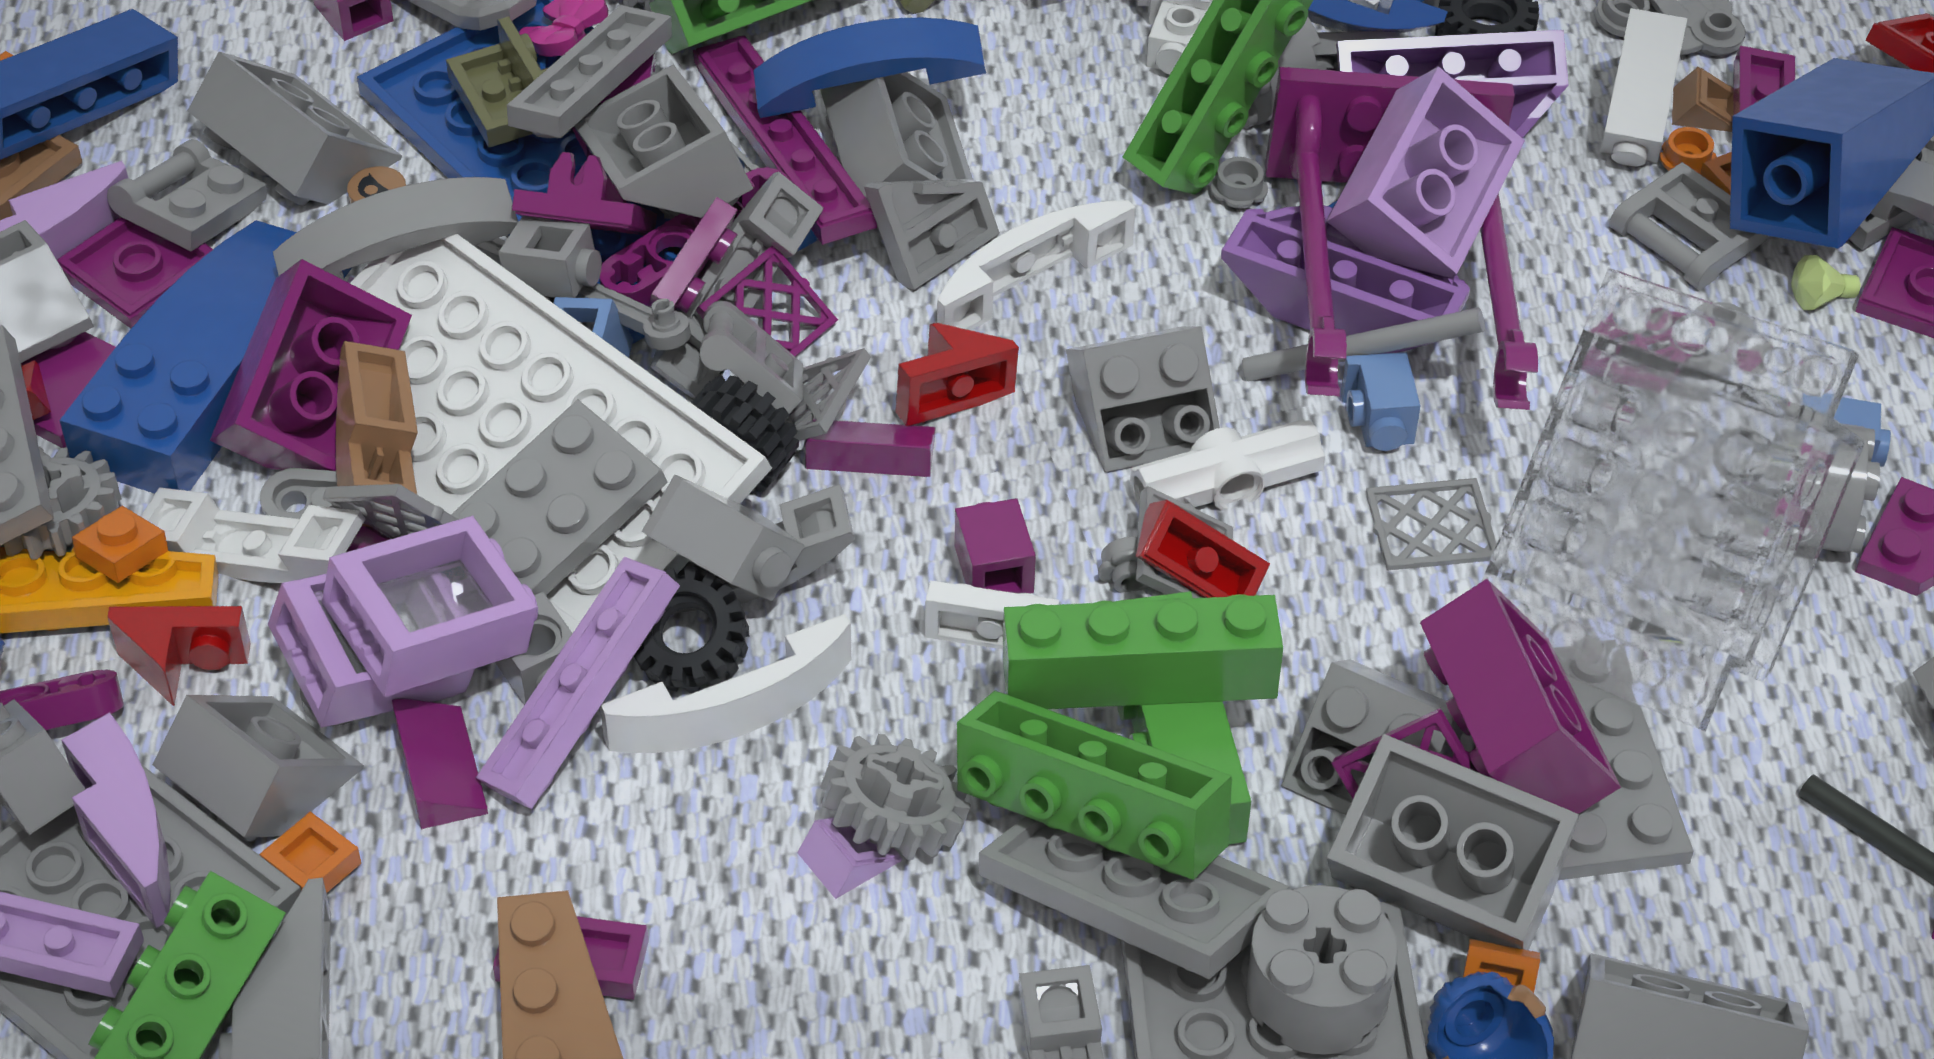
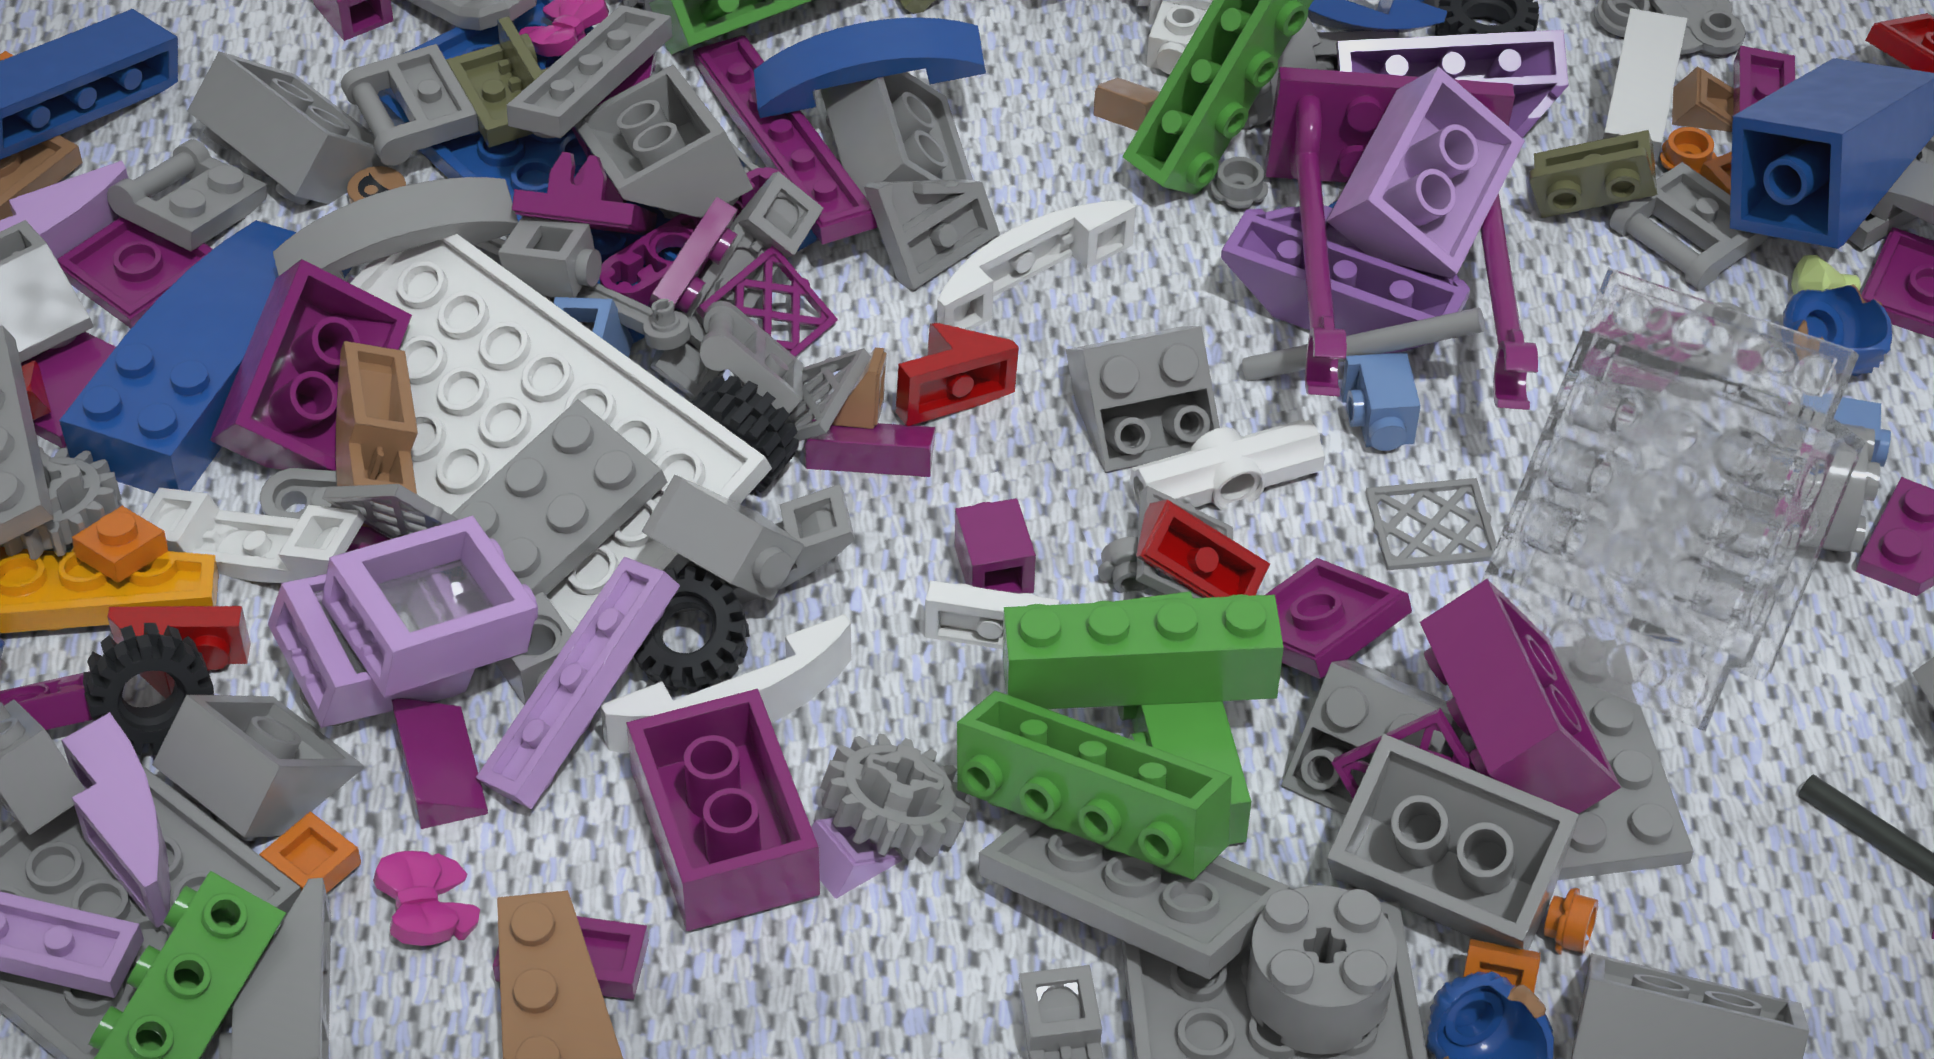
(138, 655): none -> black tyre
(415, 883): none -> dark pink piece
(427, 95): none -> light grey plate
(723, 809): none -> magenta brick
(866, 399): none -> medium nougat slope
(1123, 102): none -> medium nougat slope
(1333, 614): none -> magenta tile
(1571, 920): none -> orange plate
(1594, 174): none -> olive bracket
(1845, 320): none -> blue hair

